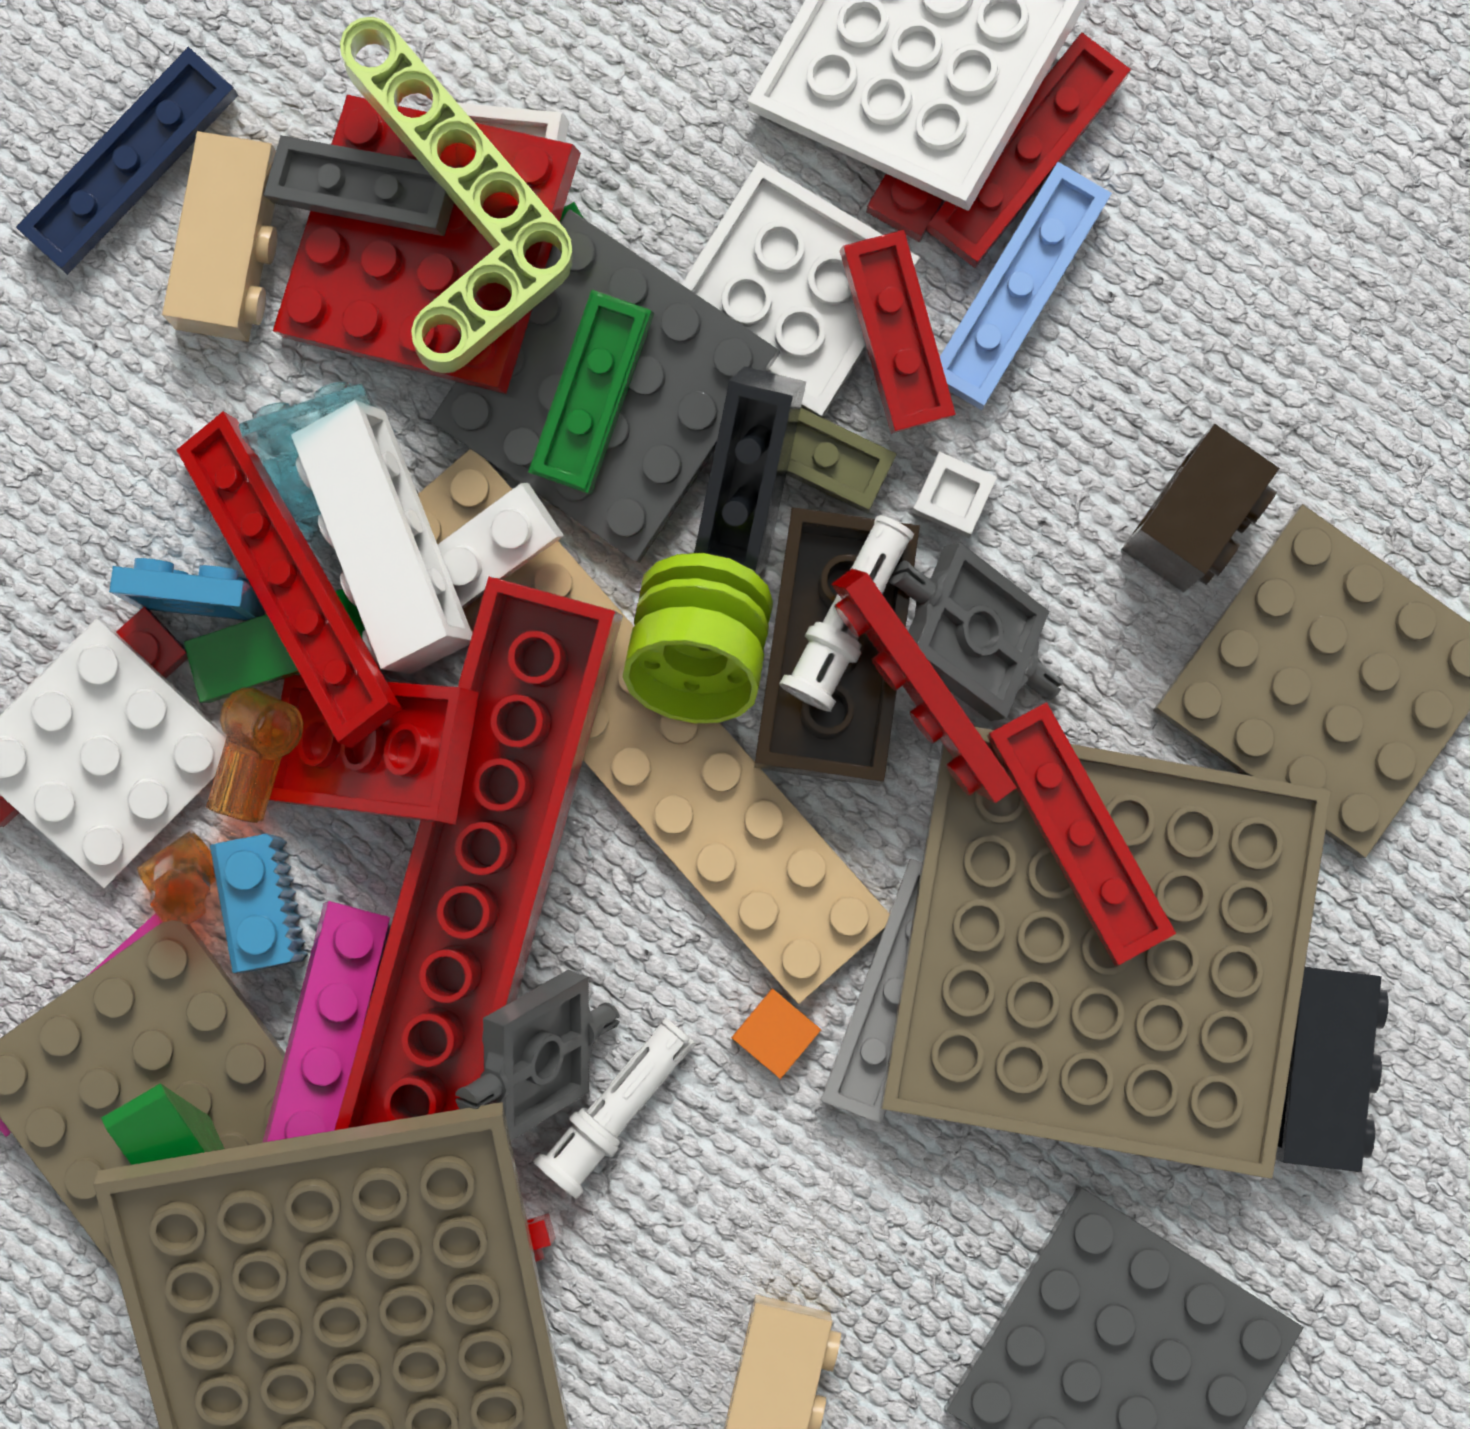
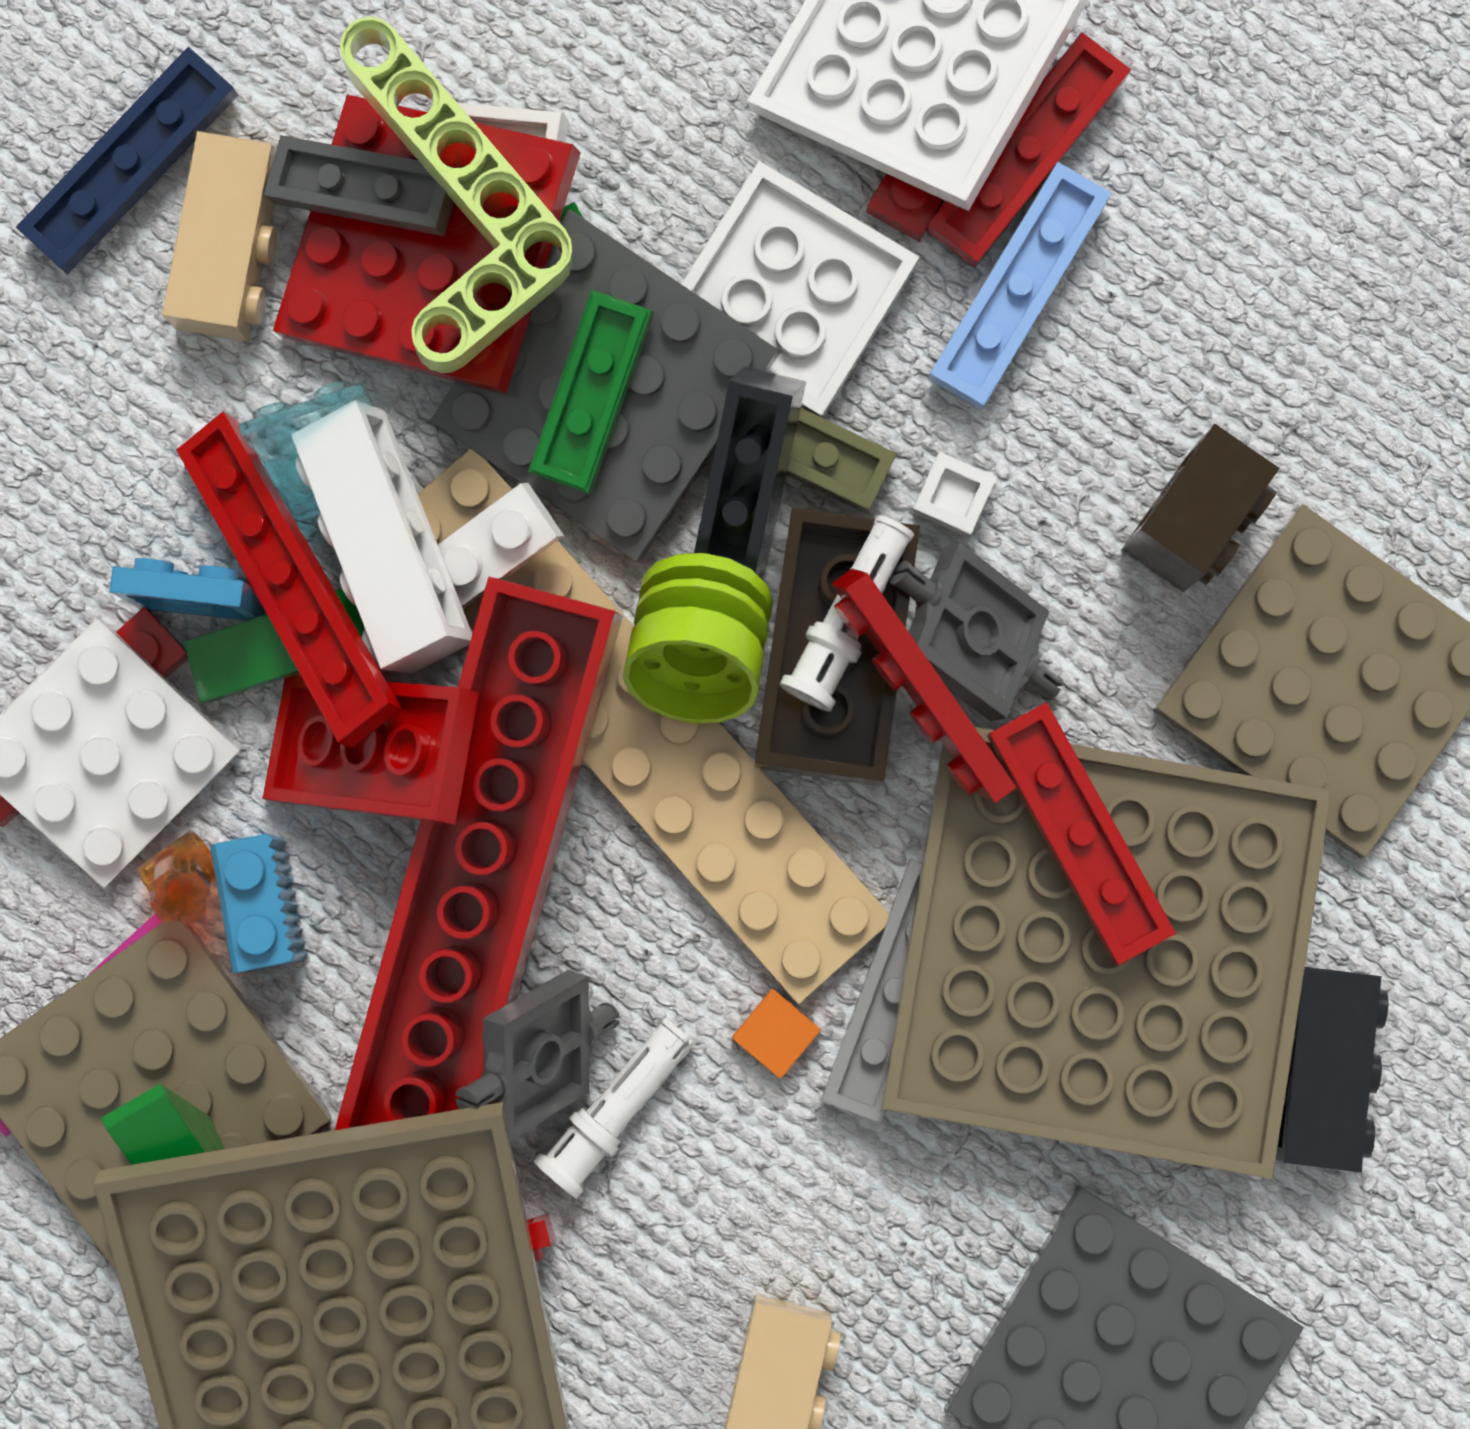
(252, 754): clear orange piece -> none
(327, 1022): dark pink plate -> none
(897, 331): red plate -> none

